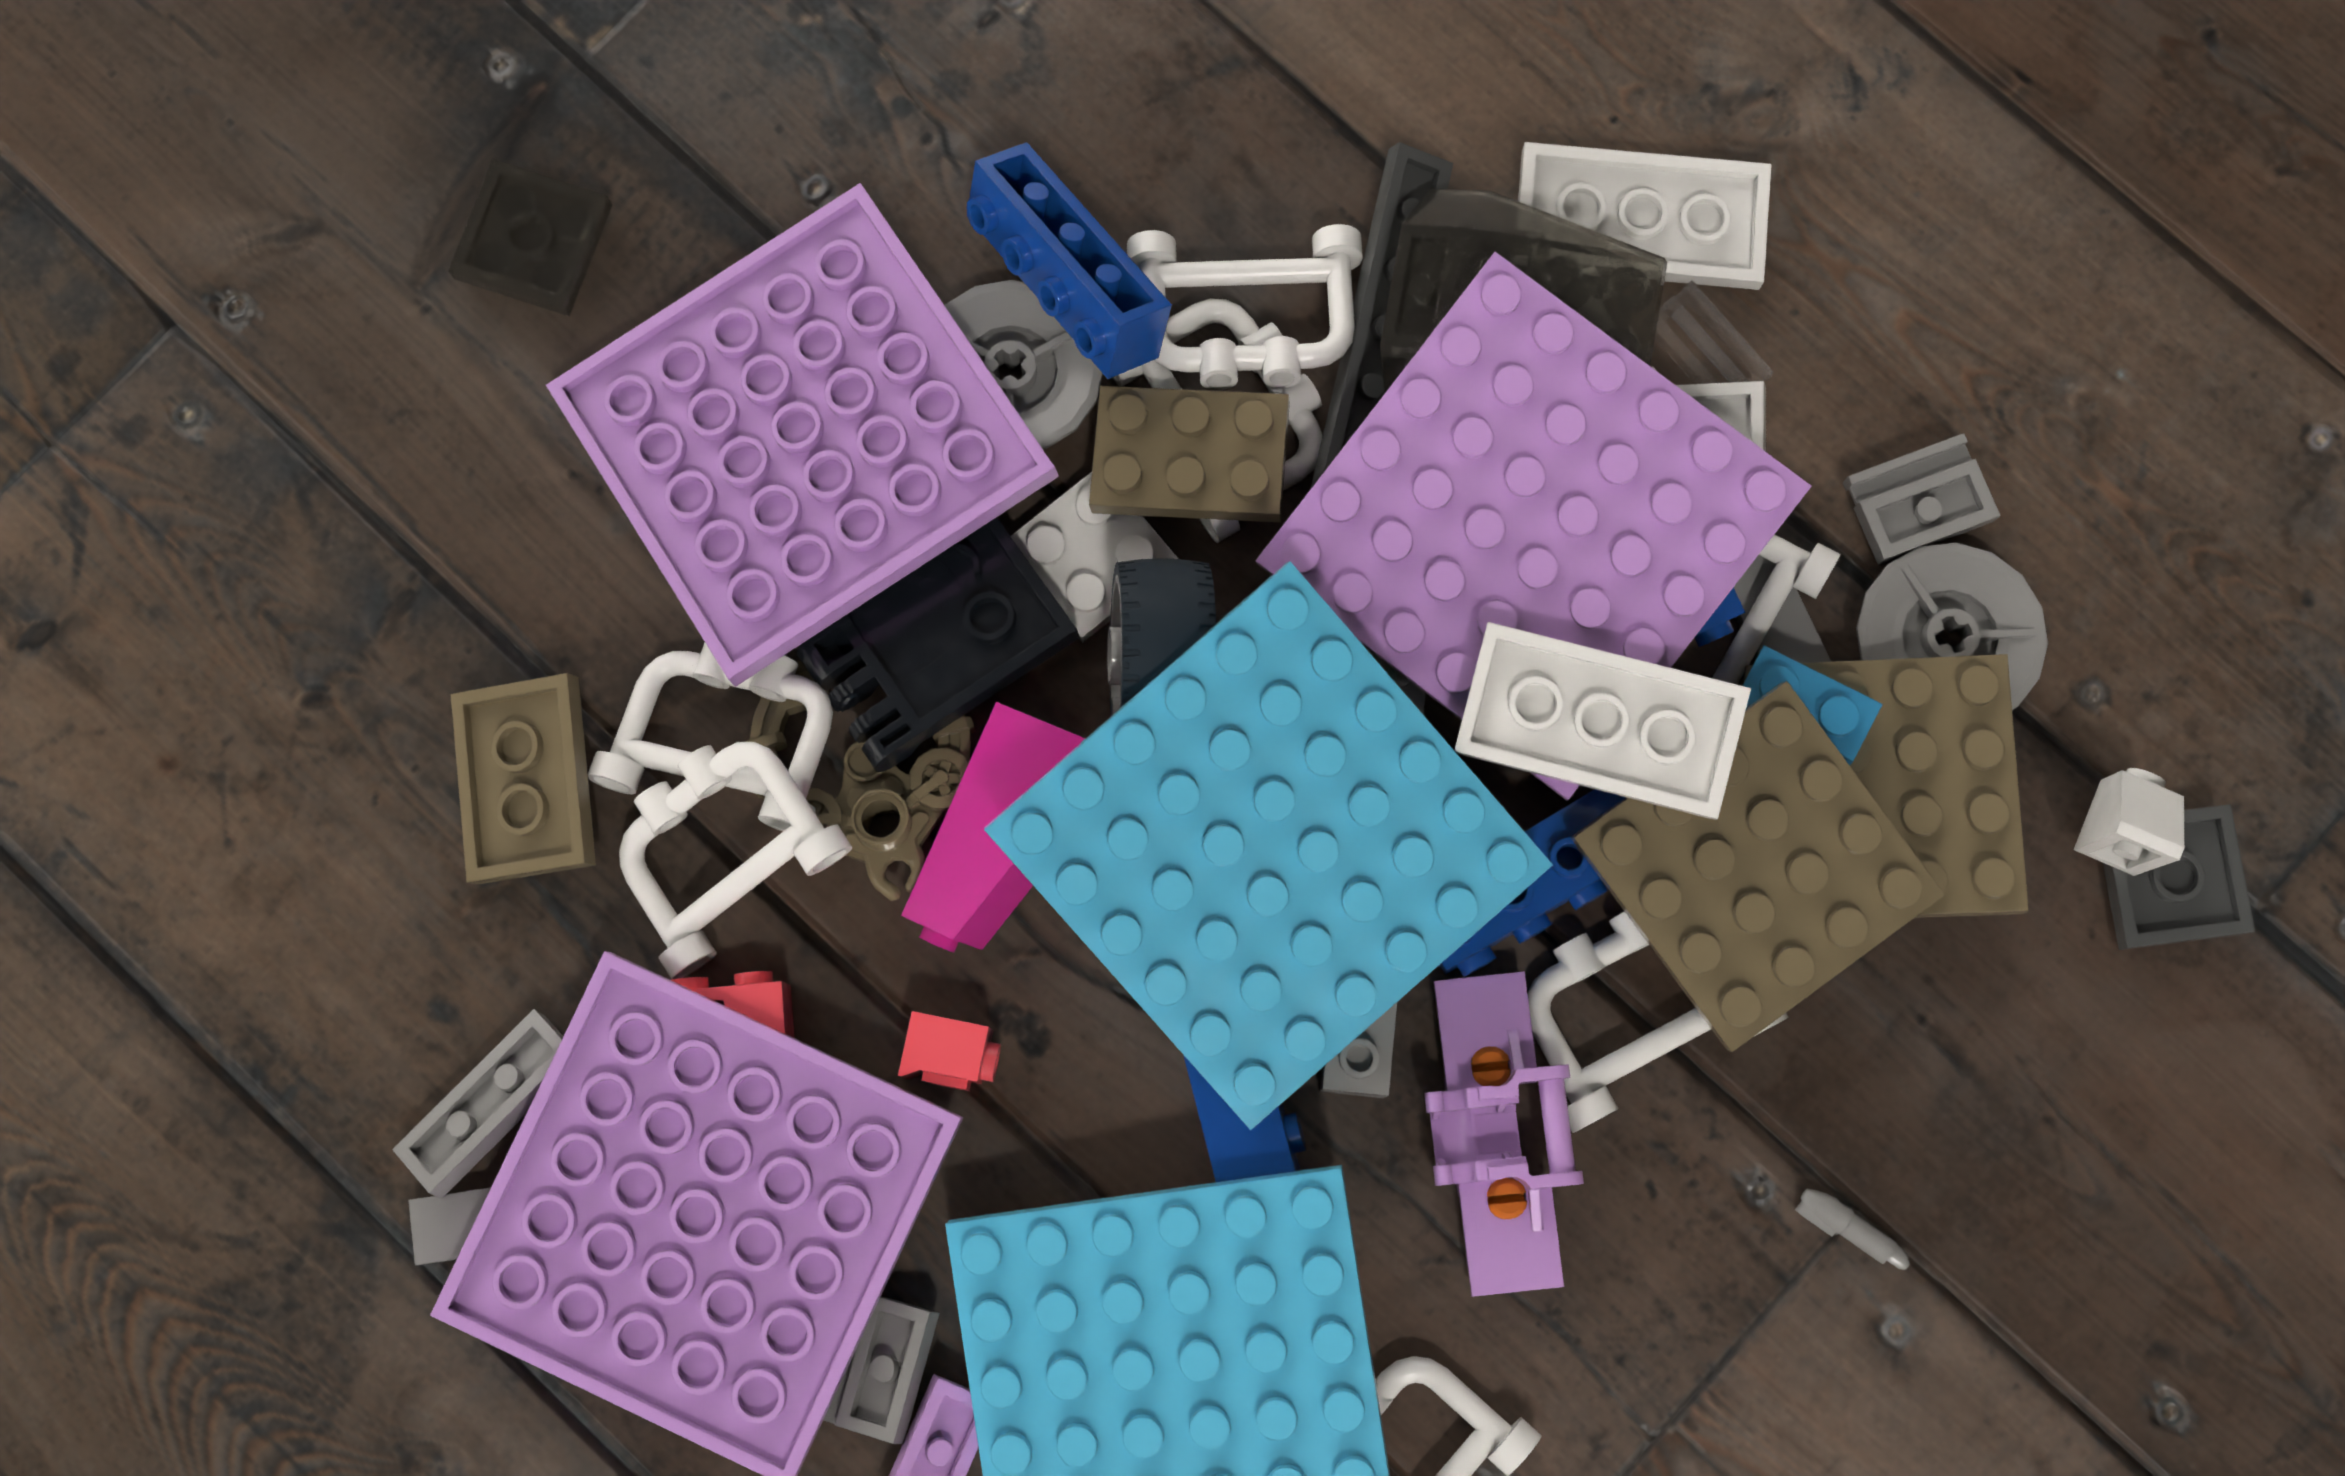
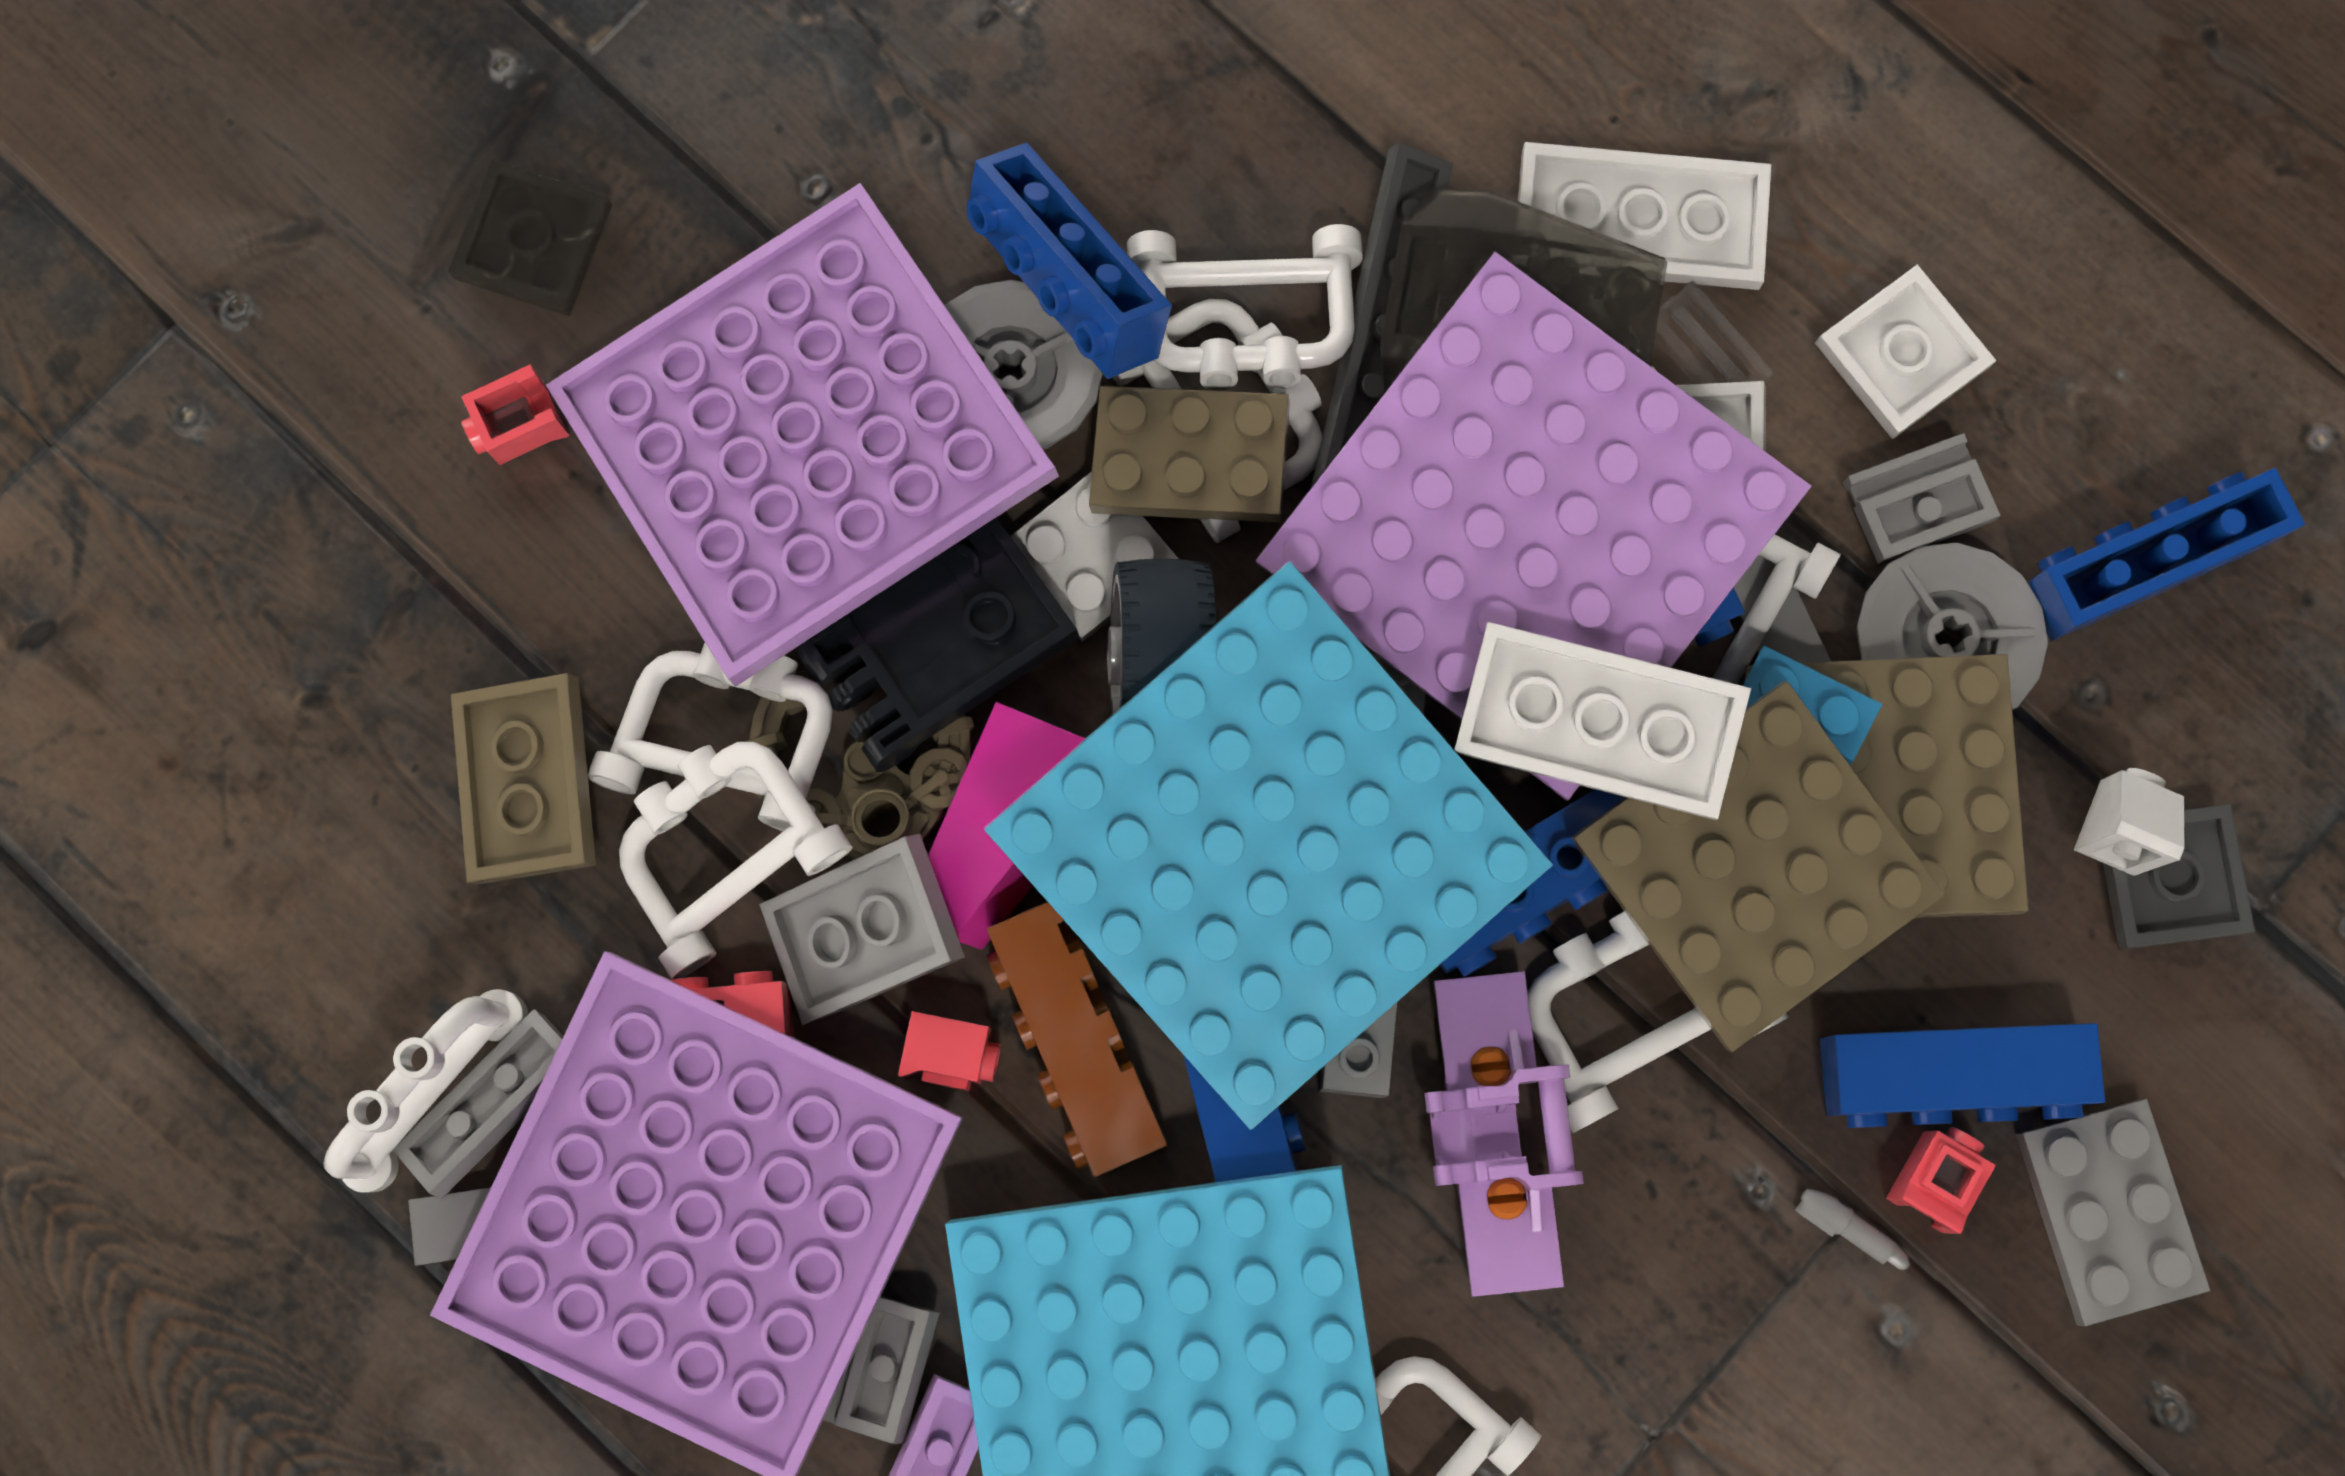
(364, 1151): none -> white bar
(512, 416): none -> coral window
(861, 929): none -> light grey plate
(1076, 1039): none -> dark orange wedge
(1905, 351): none -> white plate
(1943, 1178): none -> coral window
(1962, 1071): none -> blue brick
(2112, 1212): none -> light grey plate
(2163, 554): none -> blue brick

